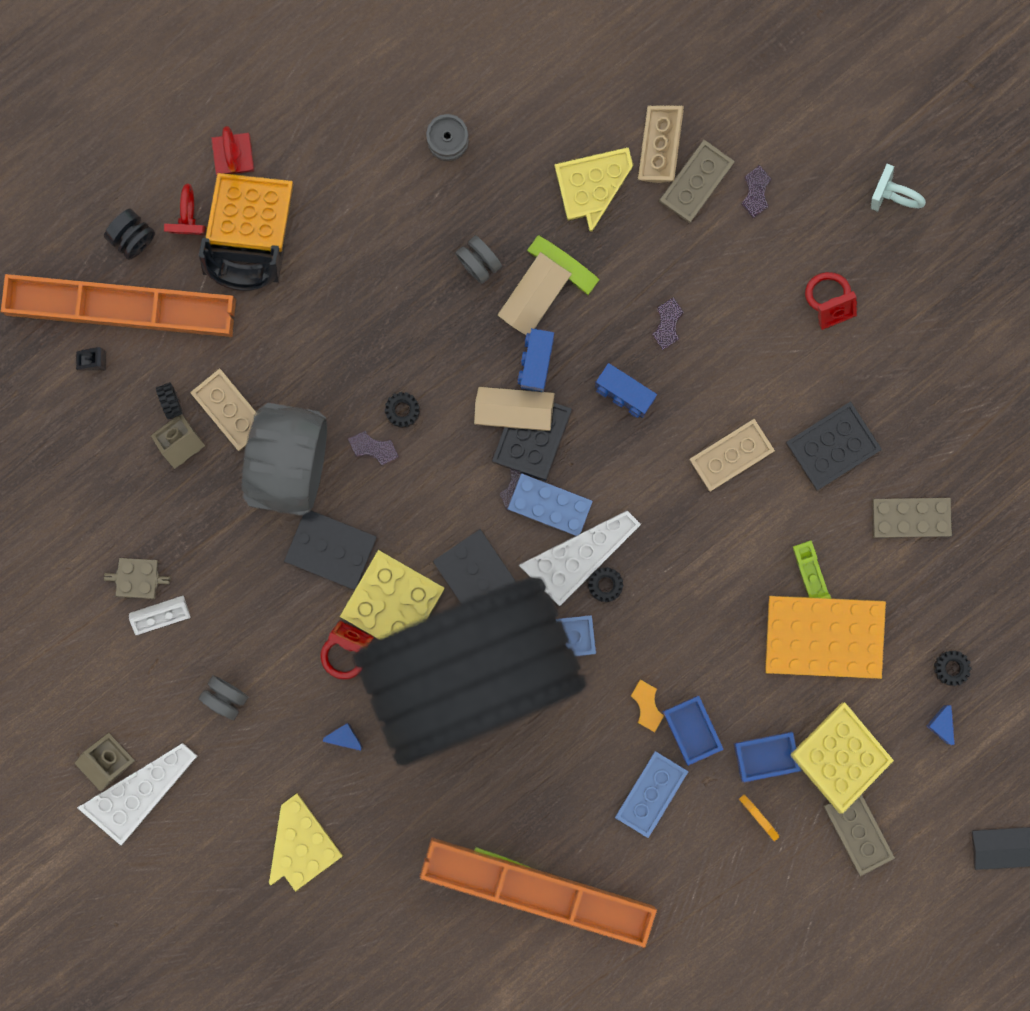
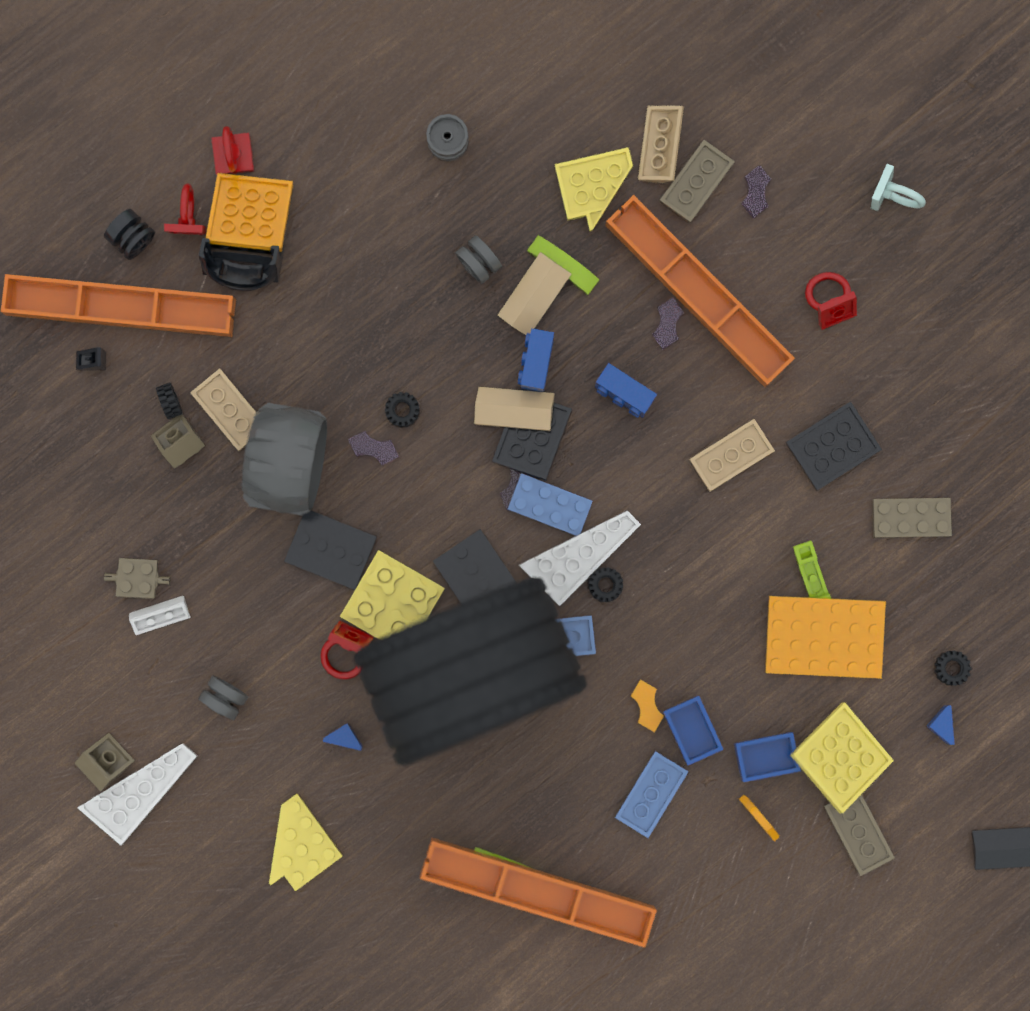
(699, 291): none -> orange piece

